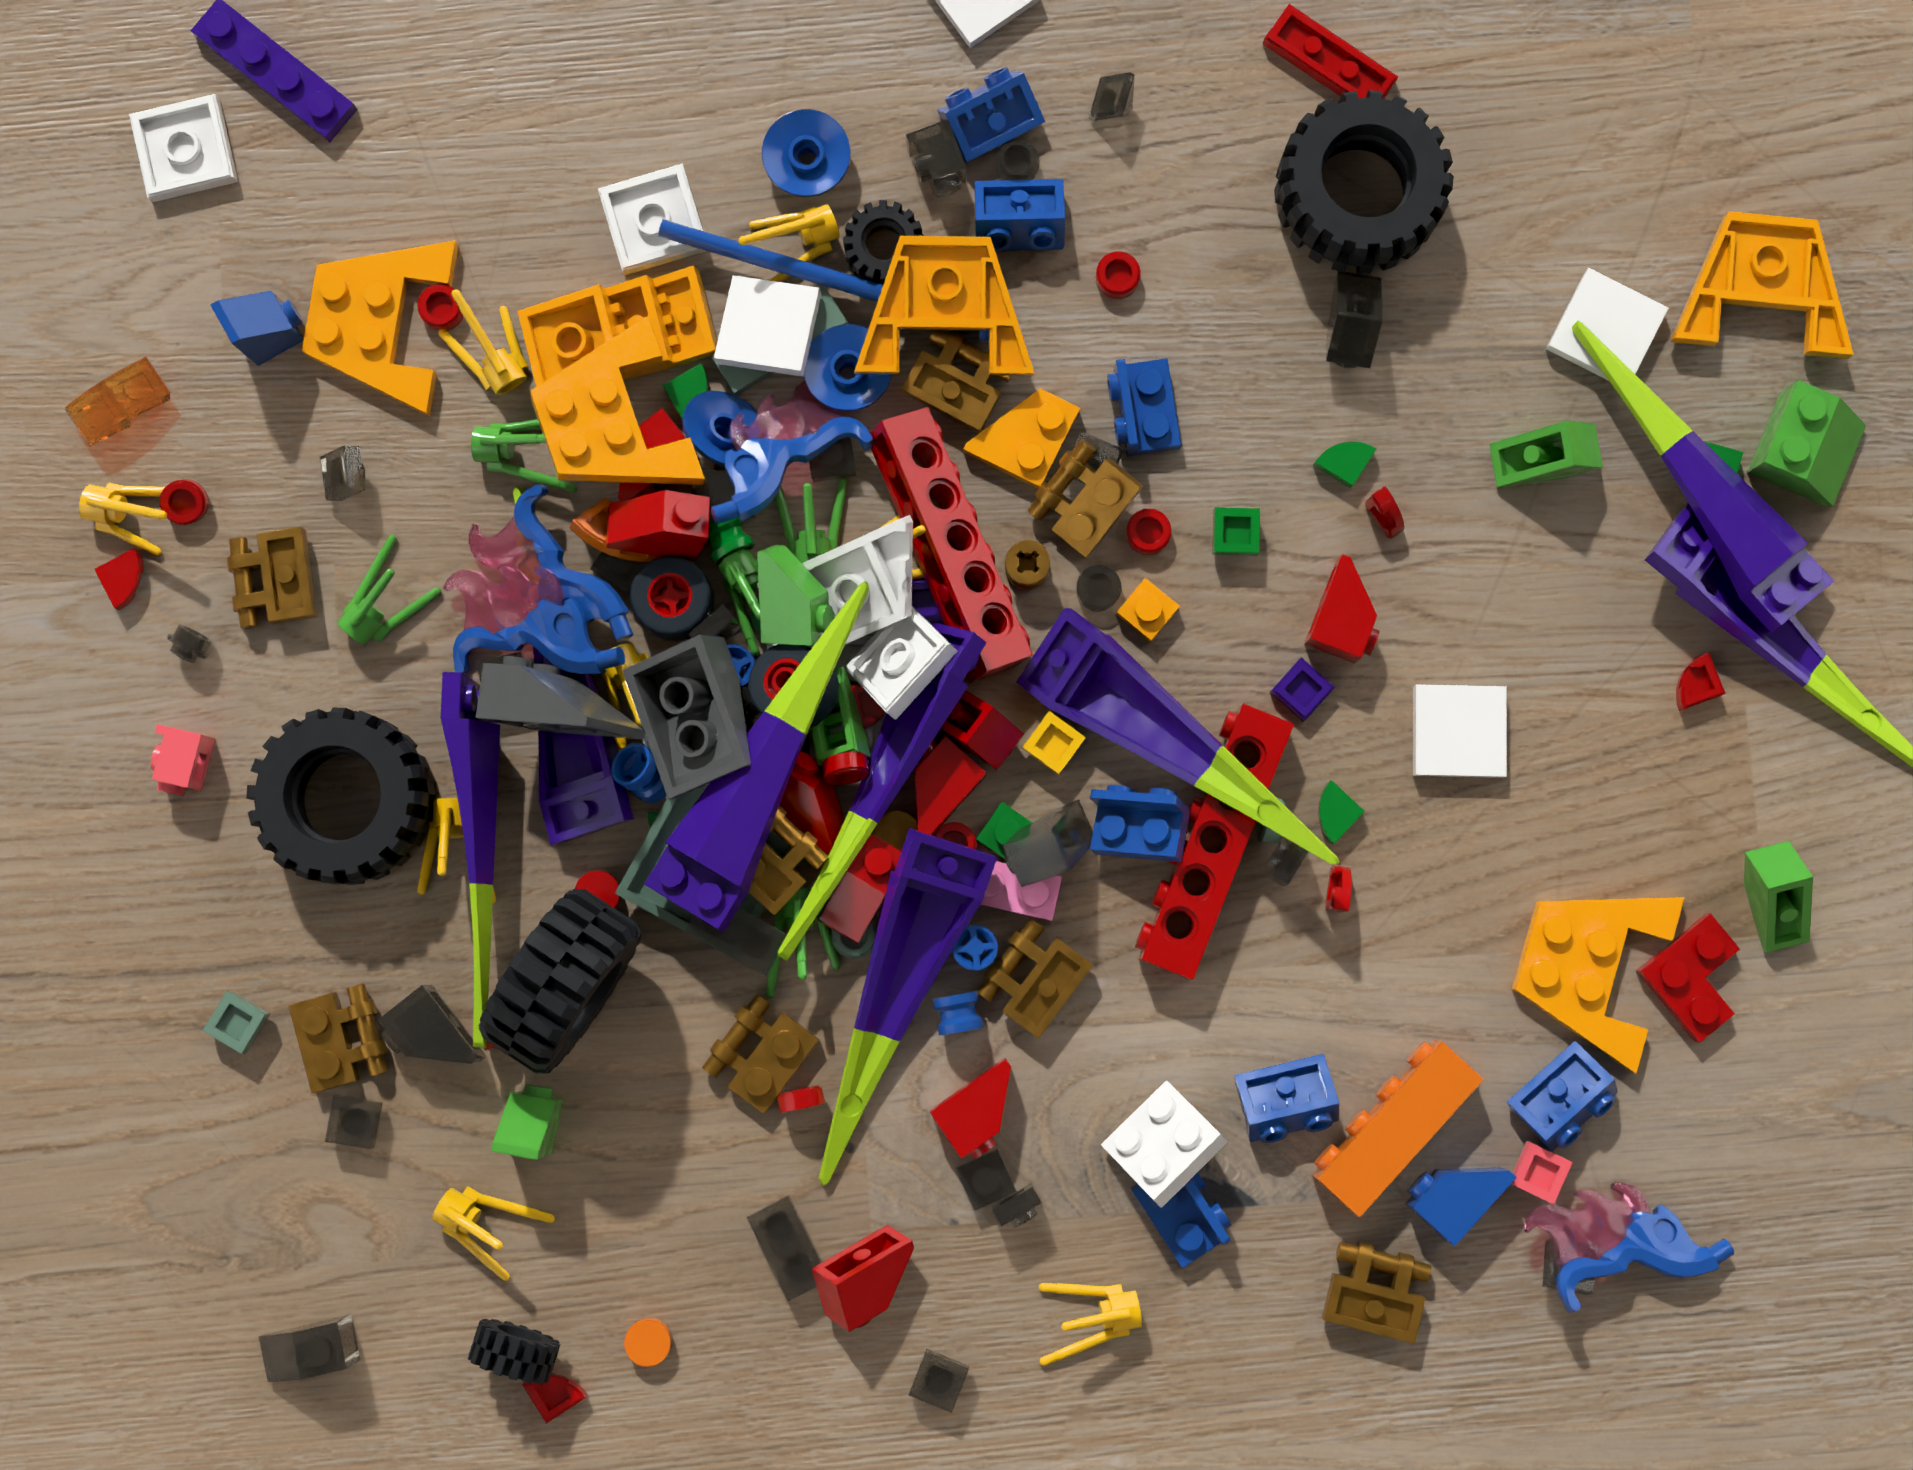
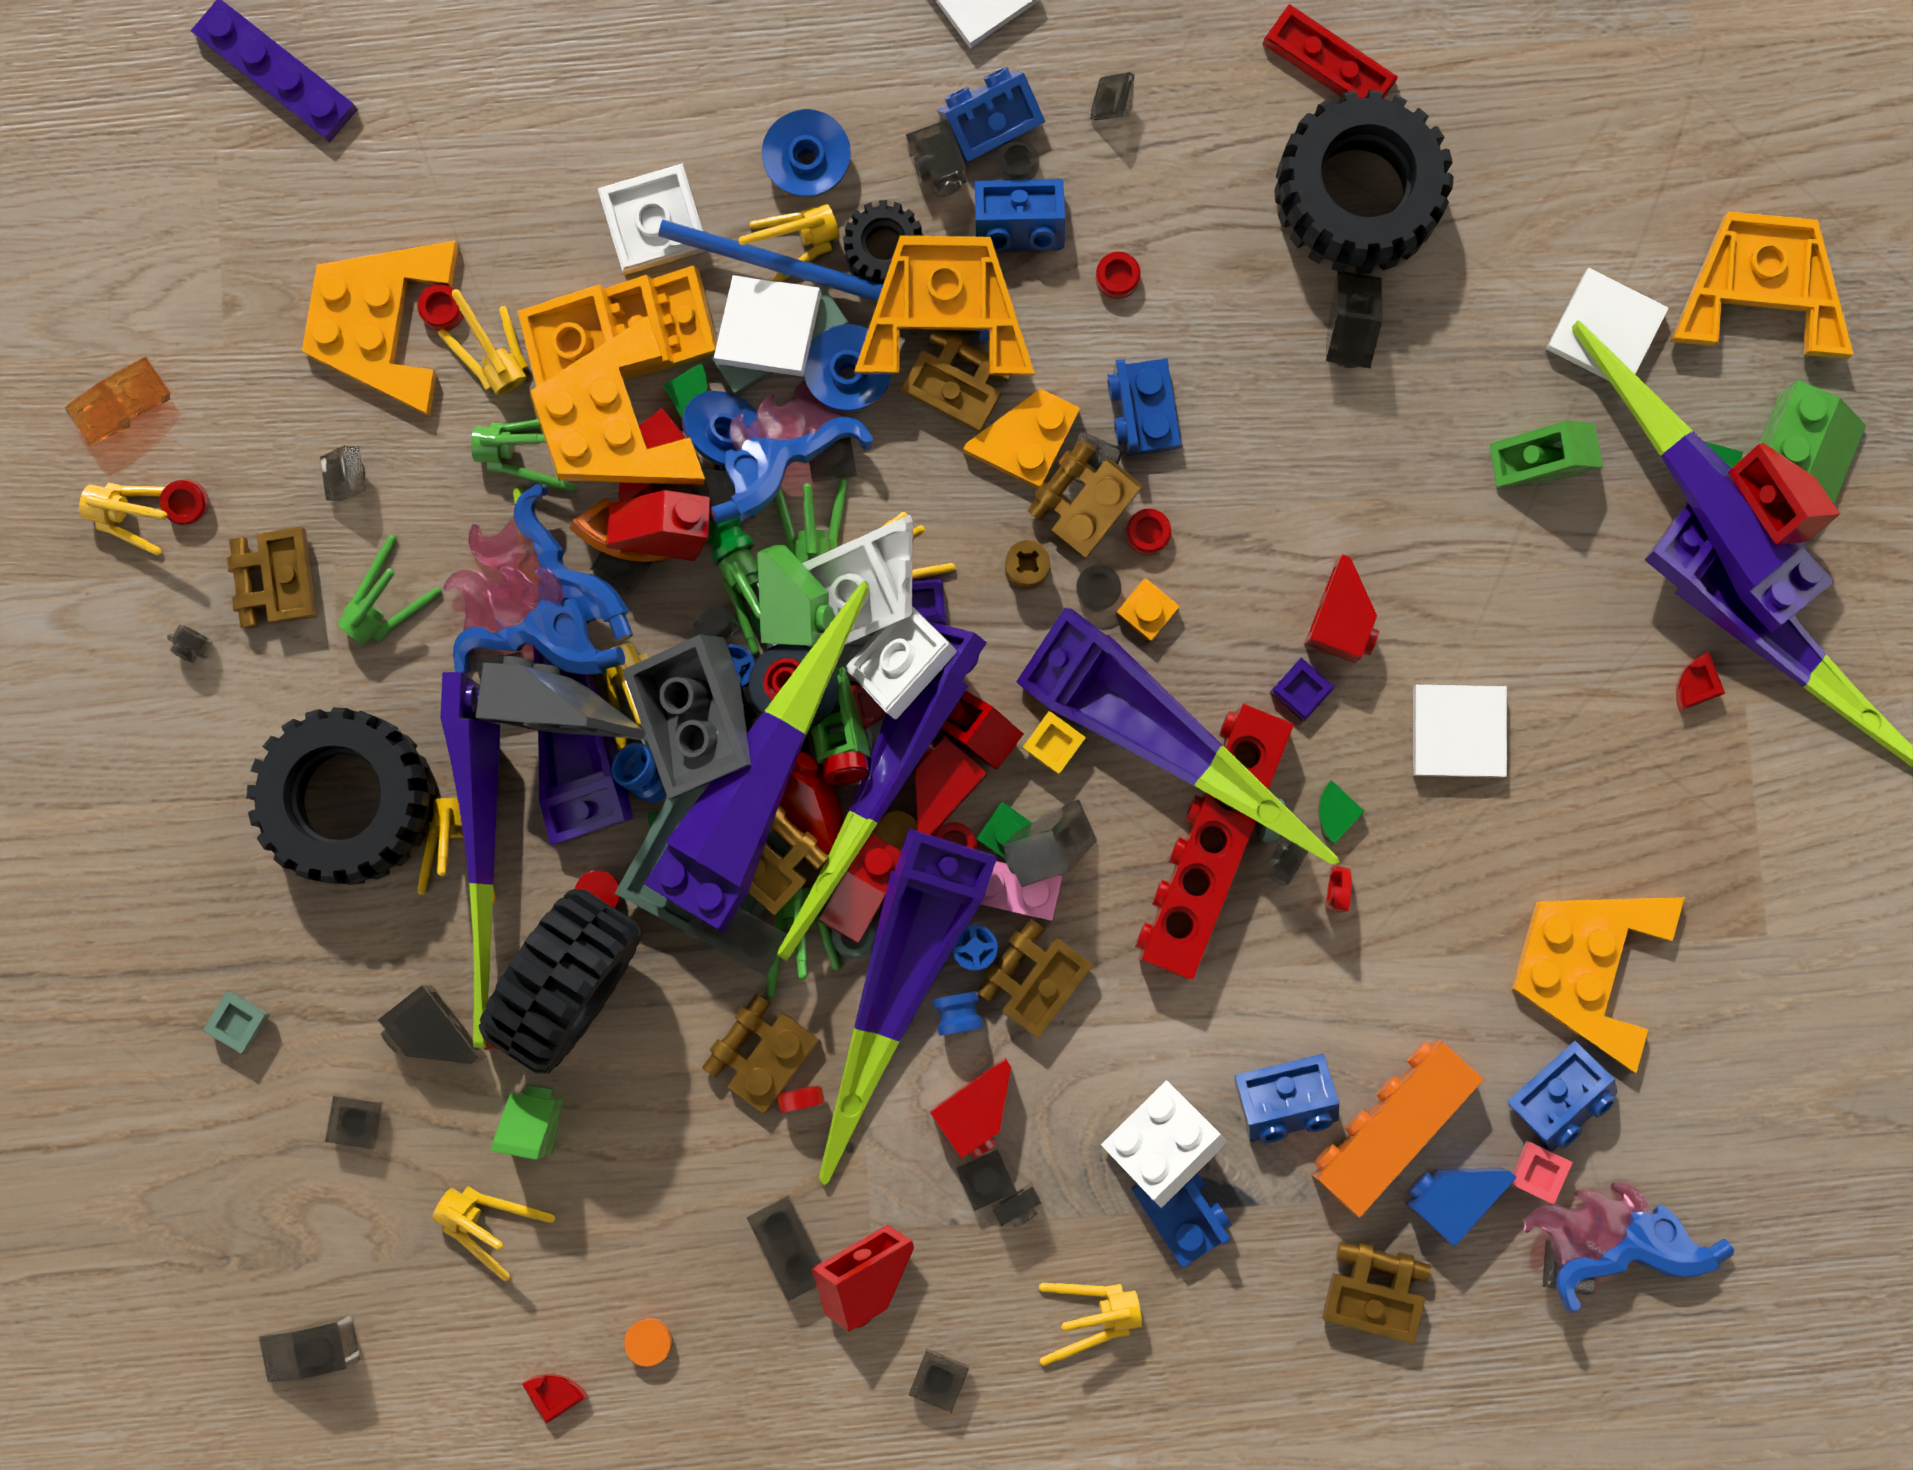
(121, 577): red tile -> none
(180, 760): coral brick -> none
(183, 148): white tile -> none
(259, 324): blue slope -> none
(326, 1043): pearl gold plate -> none
(514, 1351): black tyre -> none
(659, 590): black wheel -> none
(942, 565): red brick -> none
(1139, 823): blue bracket -> none
(1236, 531): green plate -> none
(1345, 461): green tile -> none
(1386, 512): red tile -> none
(1680, 974): red plate -> none
(1779, 895): bright green slope -> none
(1783, 496): none -> red slope

